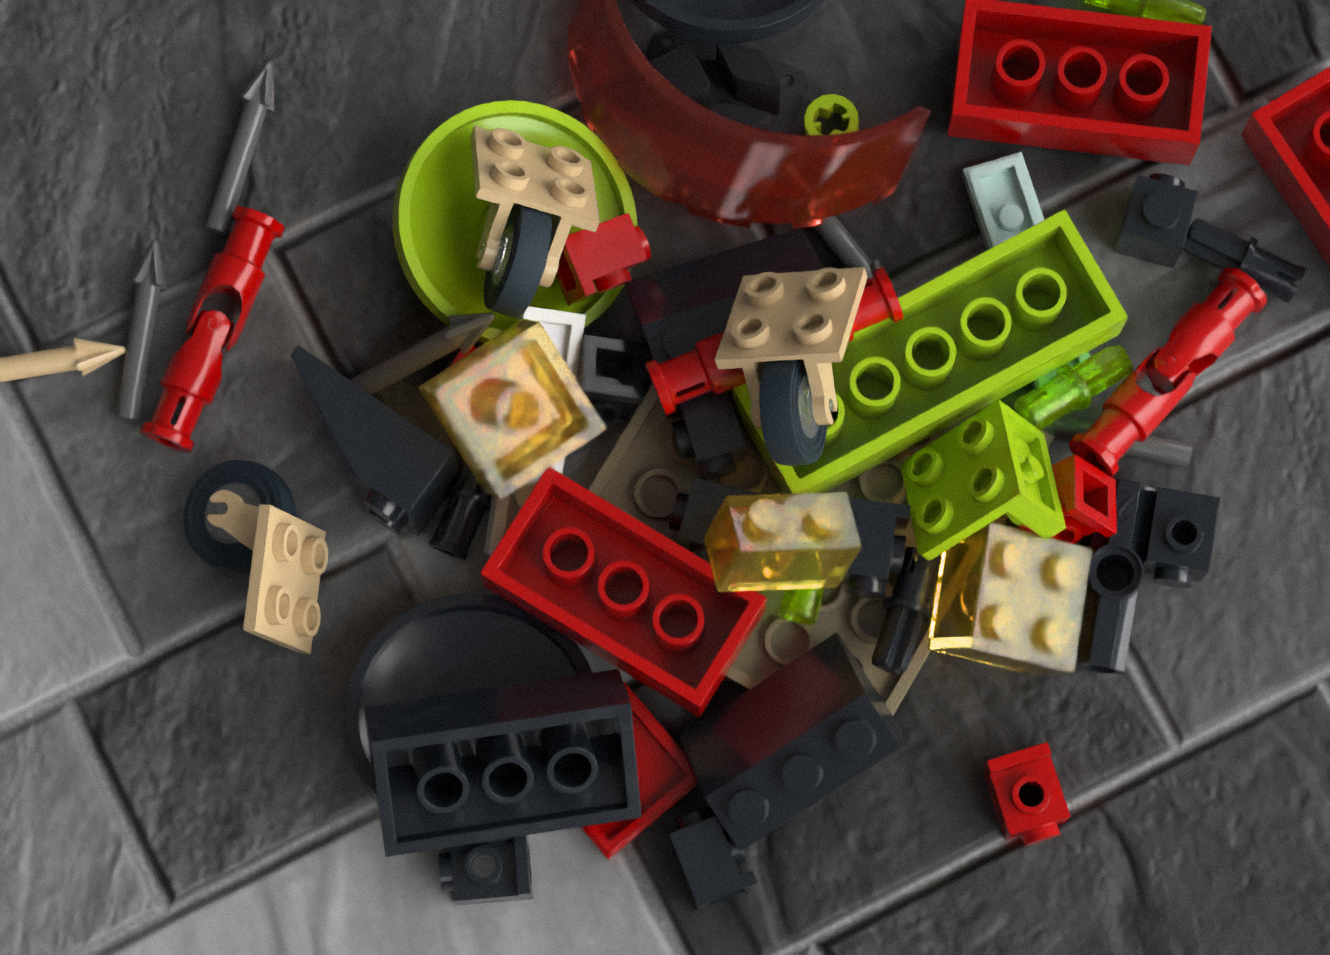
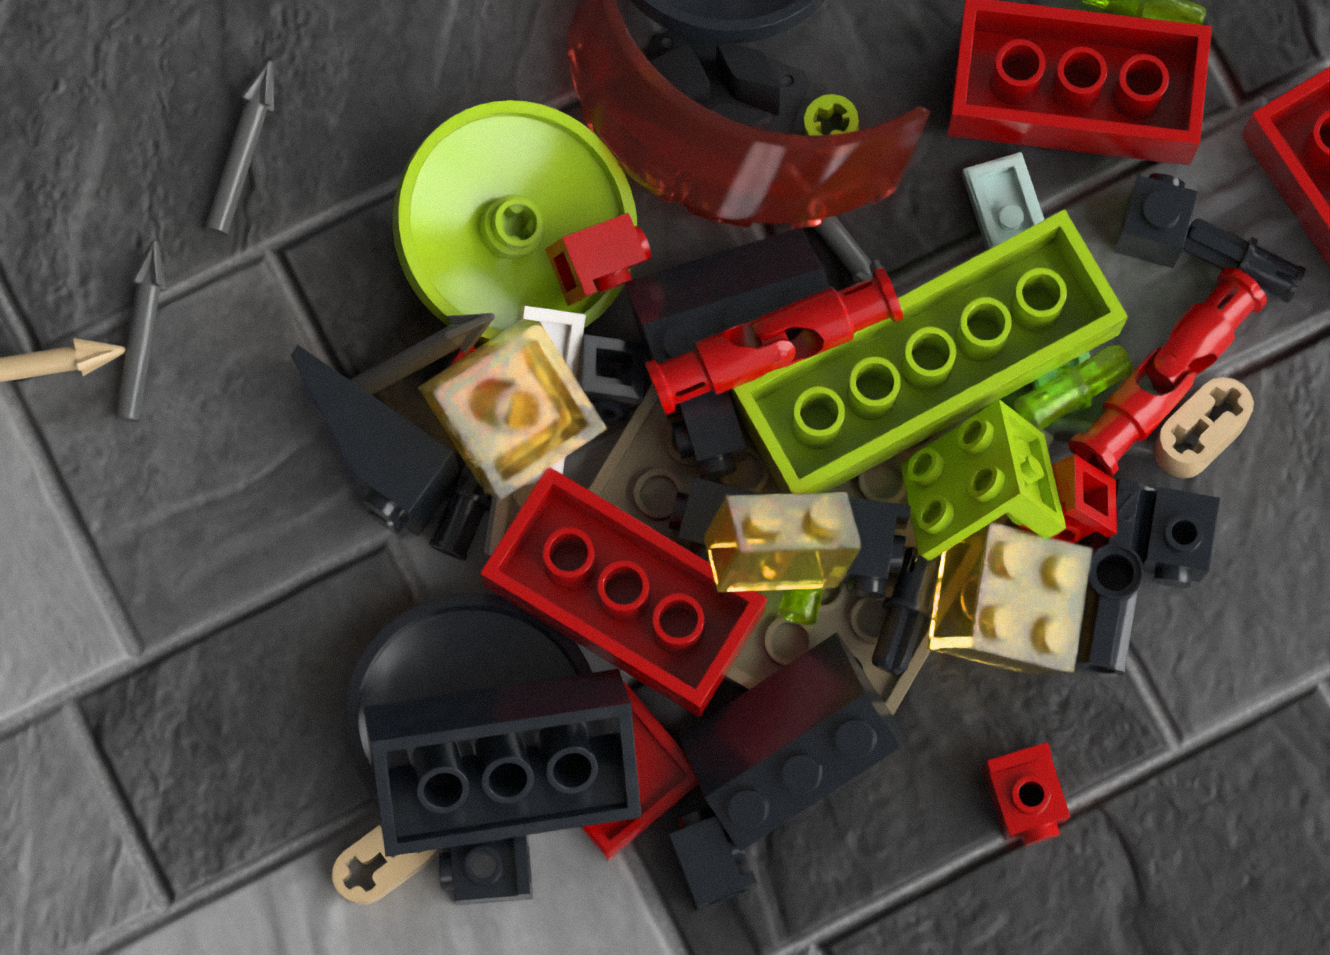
(196, 367): red piece -> none
(247, 523): tan plate -> none
(386, 877): none -> tan beam
(520, 235): tan plate -> none
(784, 339): tan plate -> none
(1193, 418): none -> tan beam

